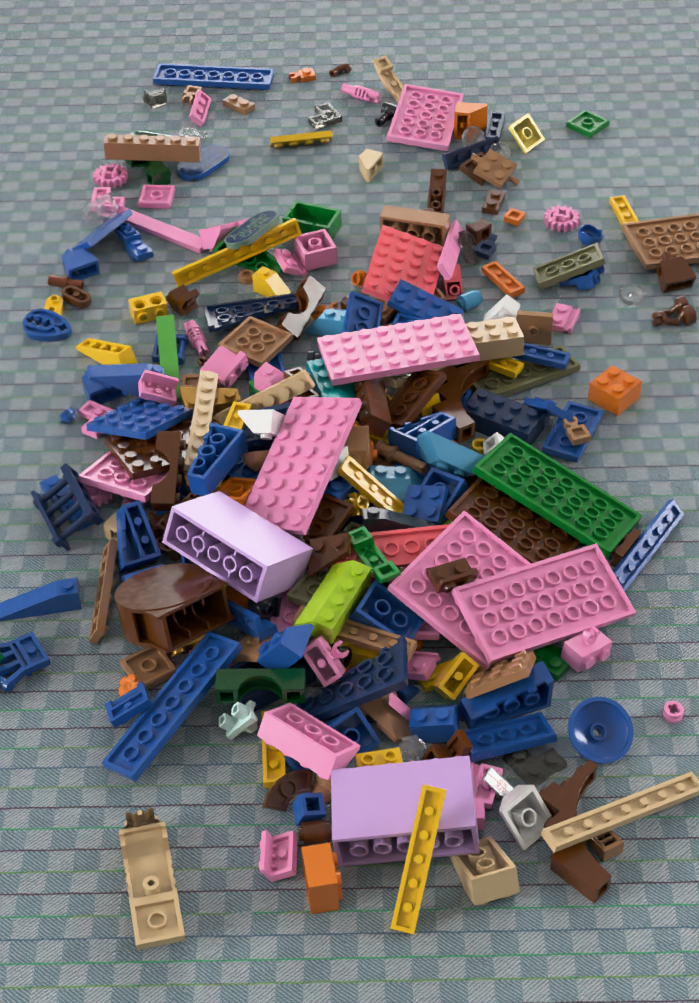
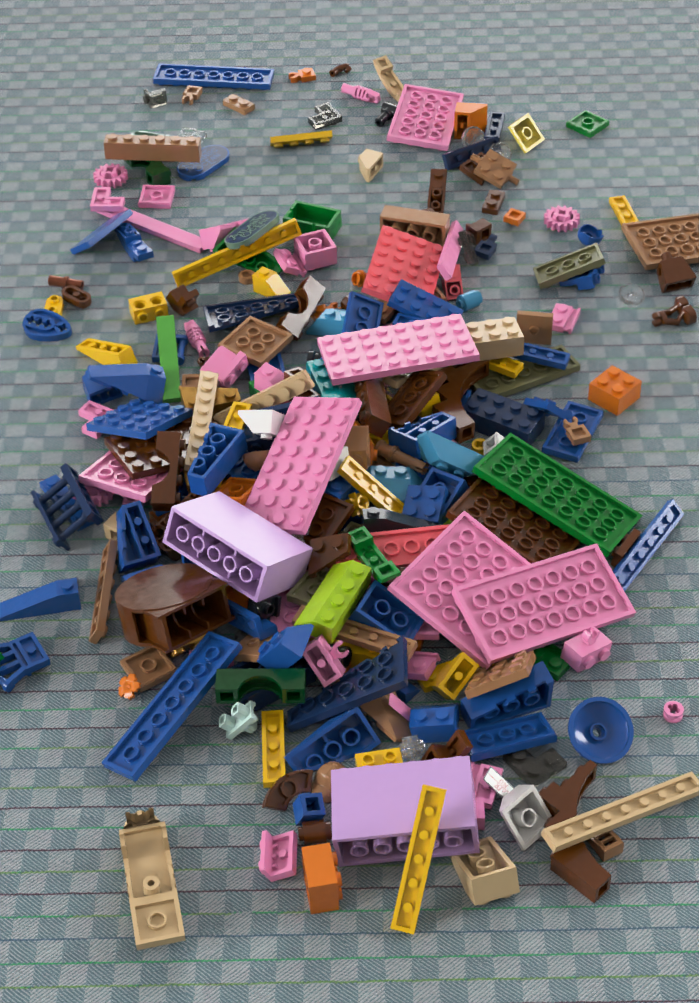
(68, 415): blue plate -> none
(80, 264): blue torso -> none
(98, 206): clear brick -> none
(128, 705): blue plate -> none
(158, 387): bright pink bracket -> none
(200, 108): bright pink plate -> none
(307, 740): bright pink slope -> none
(451, 575): reddish brown bracket -> none
(503, 279): orange plate -> none
(504, 308): white brick -> none

